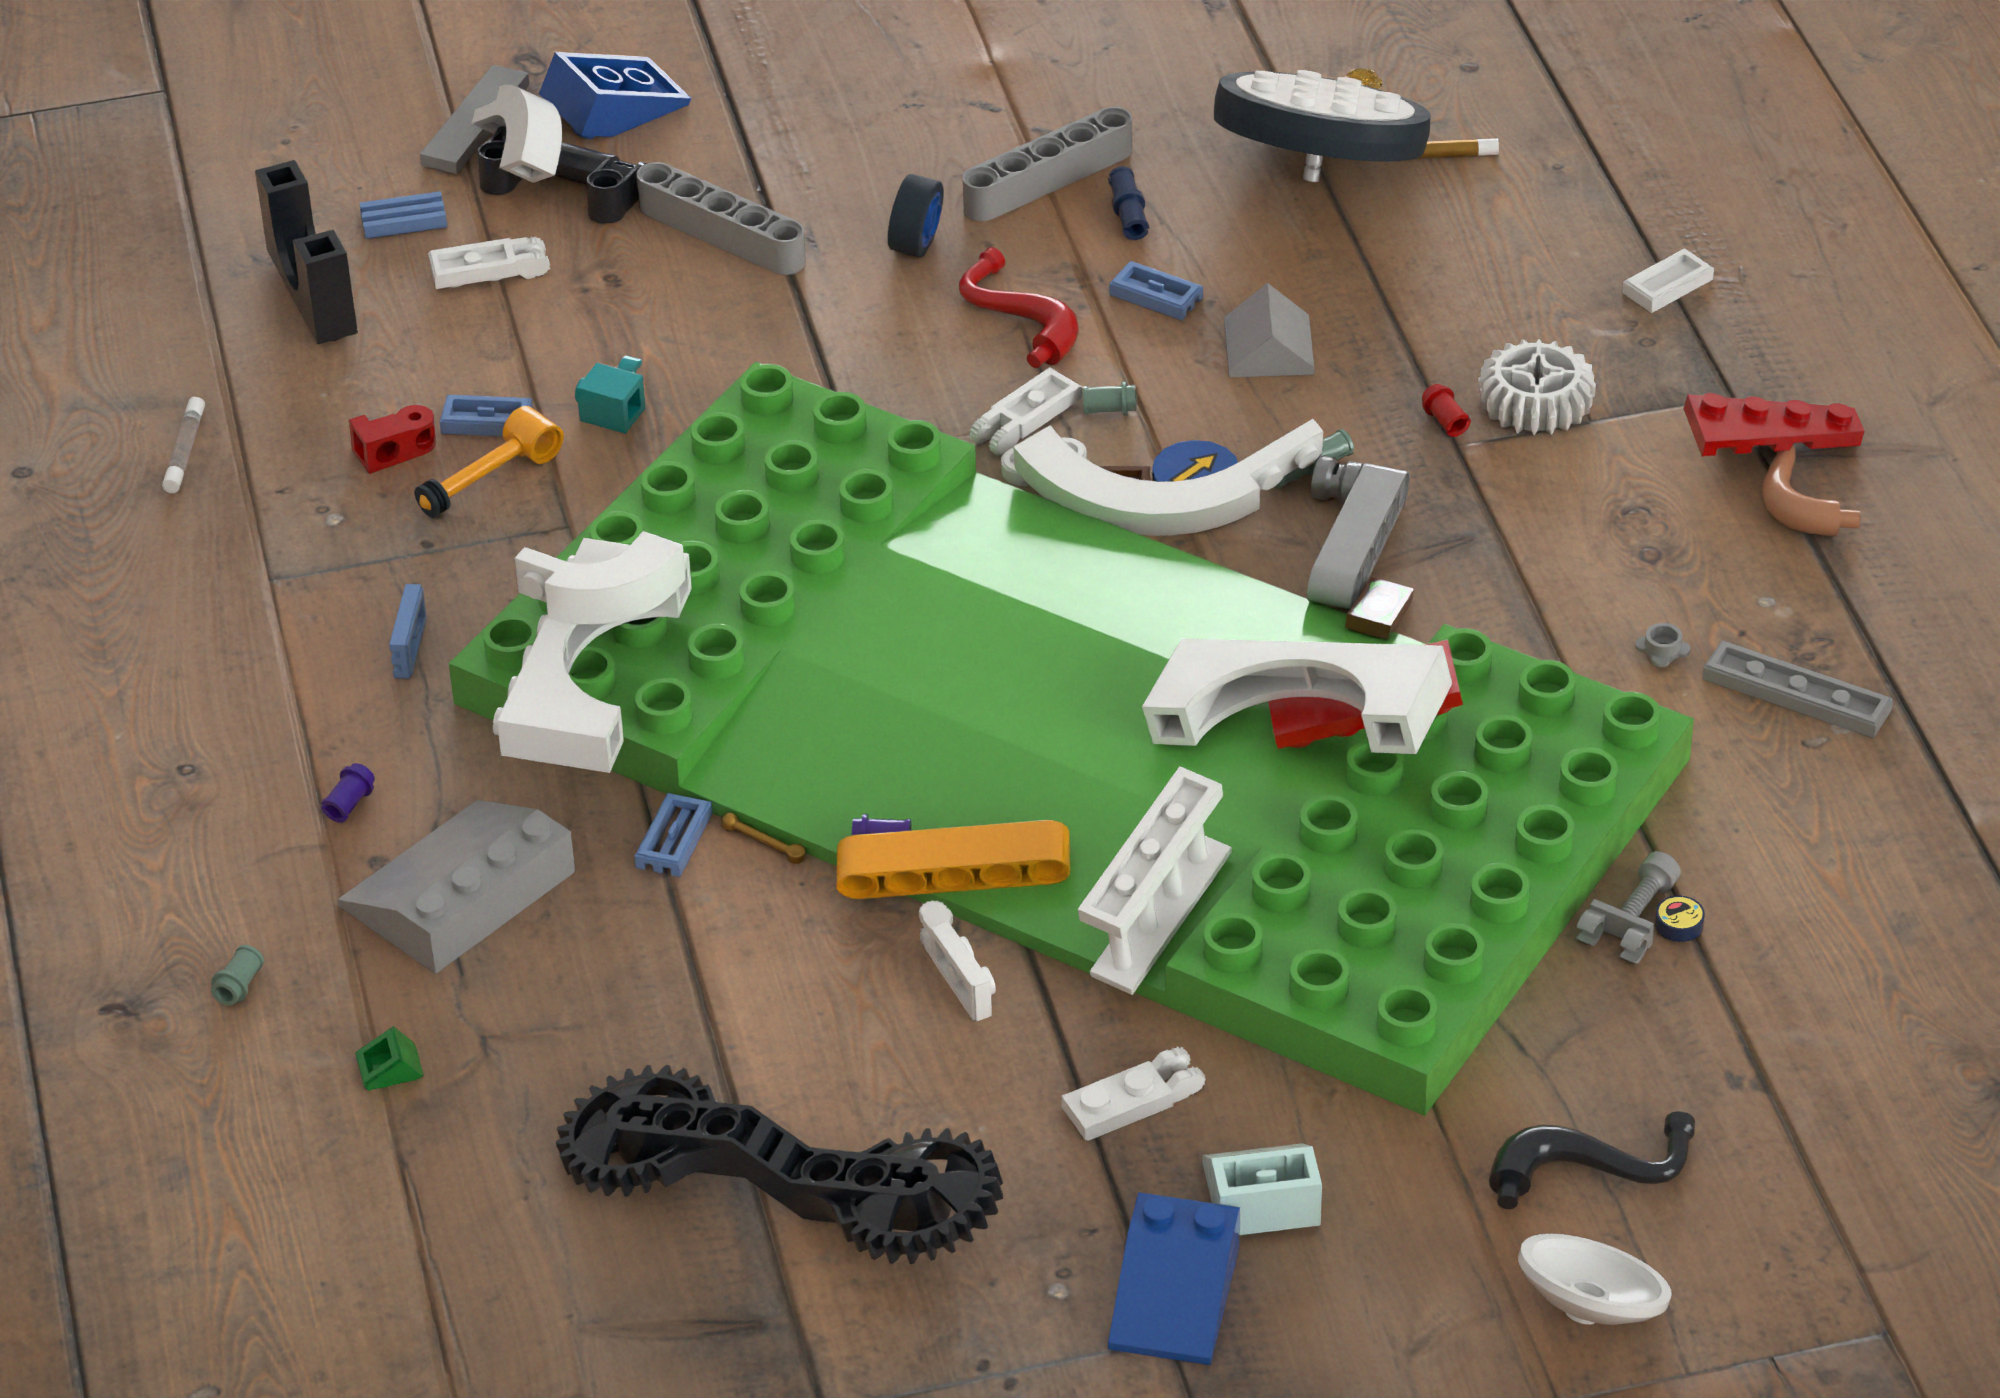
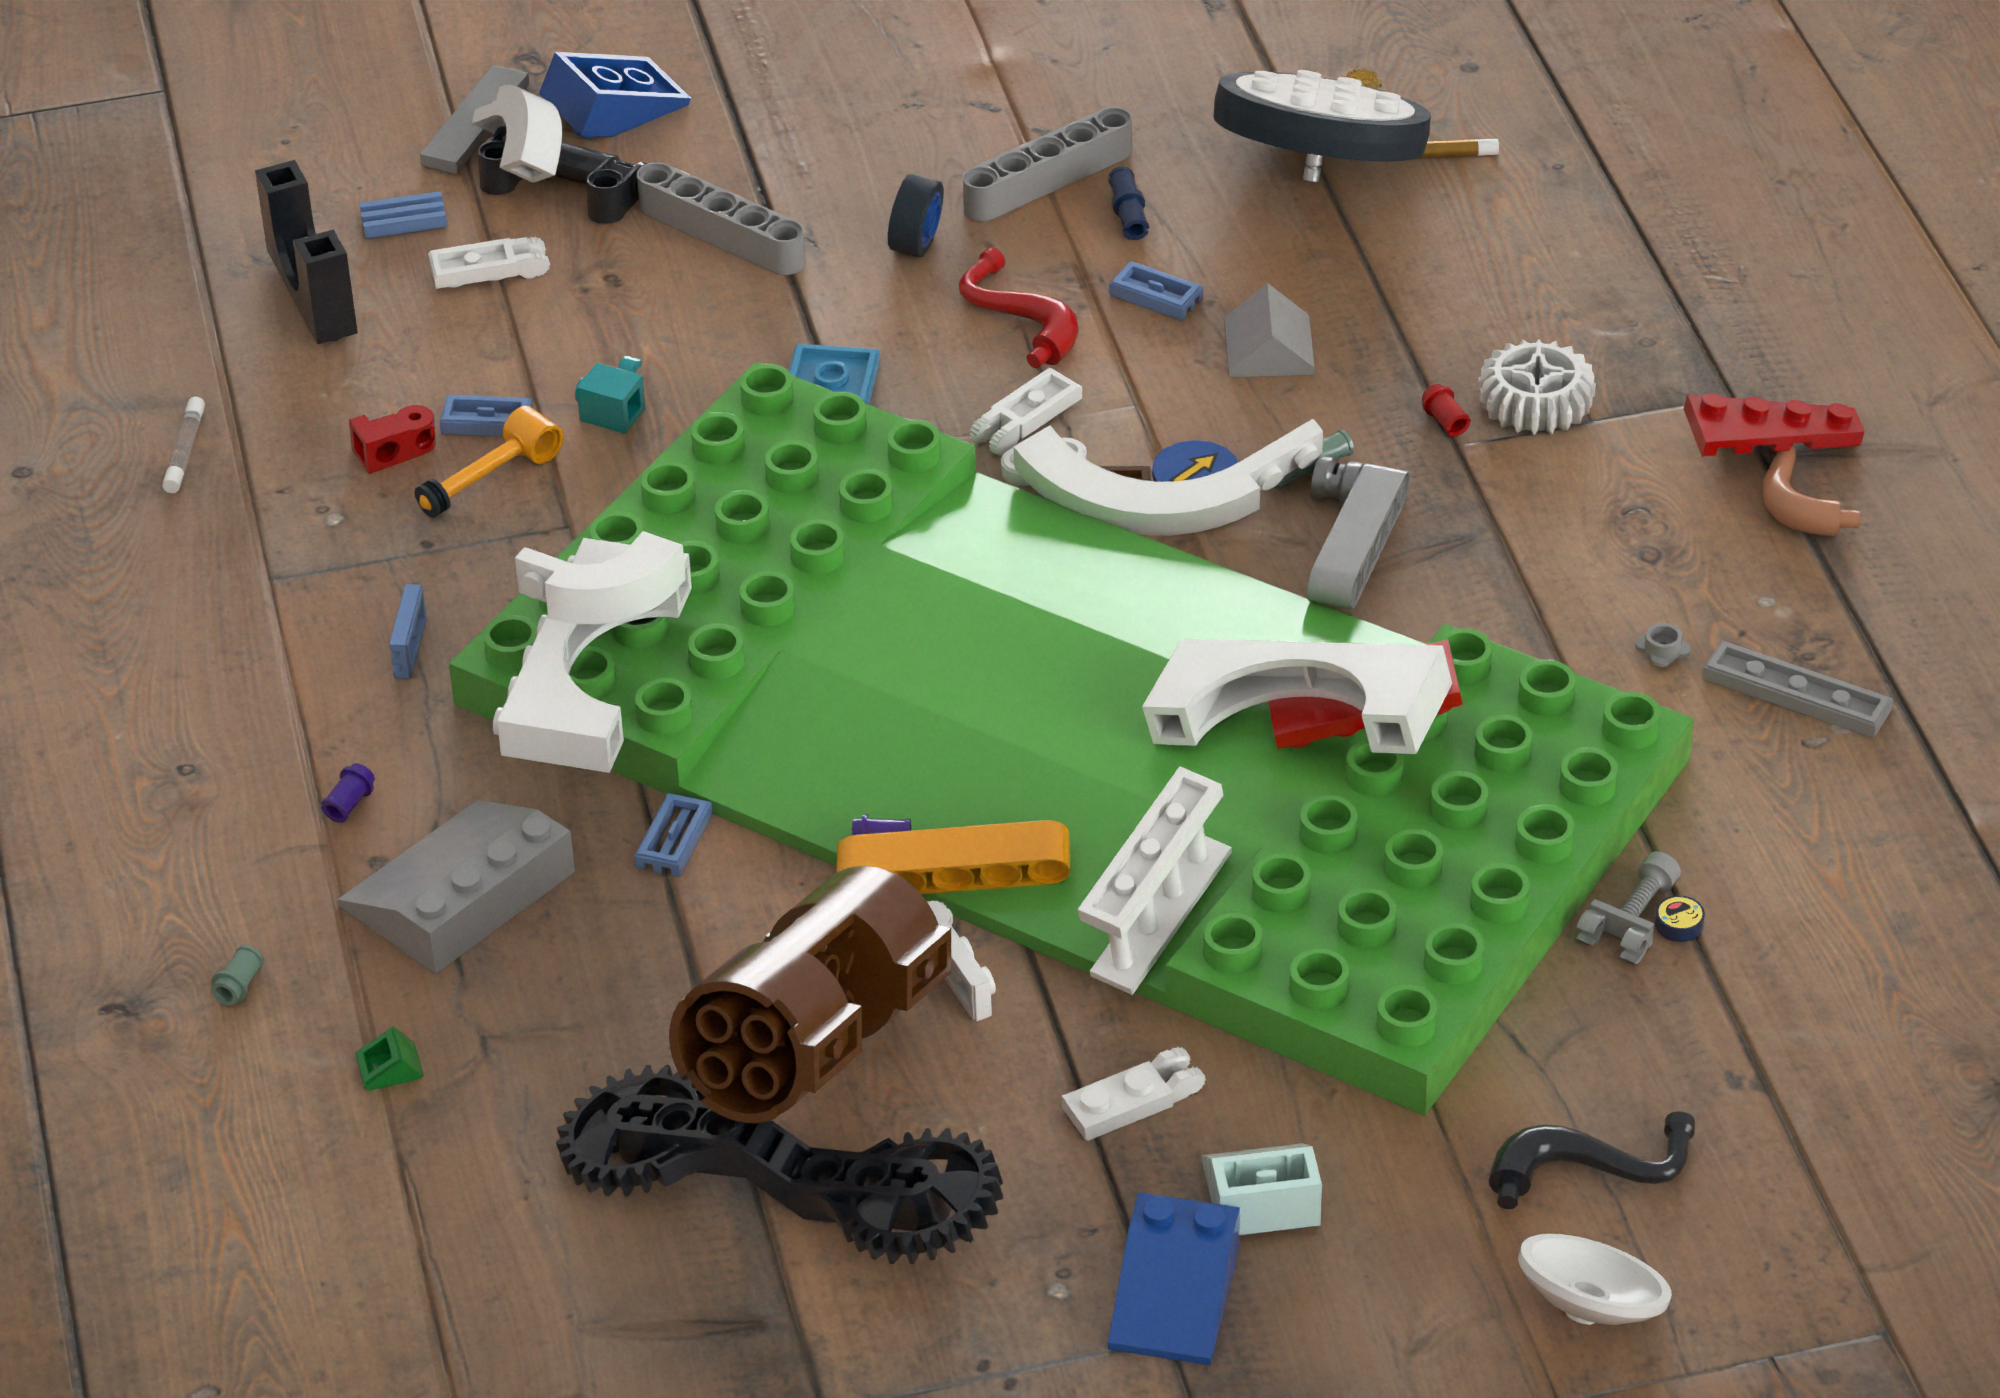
(794, 852): pearl gold hinge -> none
(805, 997): none -> reddish brown cylinder
(837, 368): none -> dark azure tile
(1110, 399): sand green pin -> none
(1379, 608): reddish brown tile -> none
(1668, 280): white tile -> none

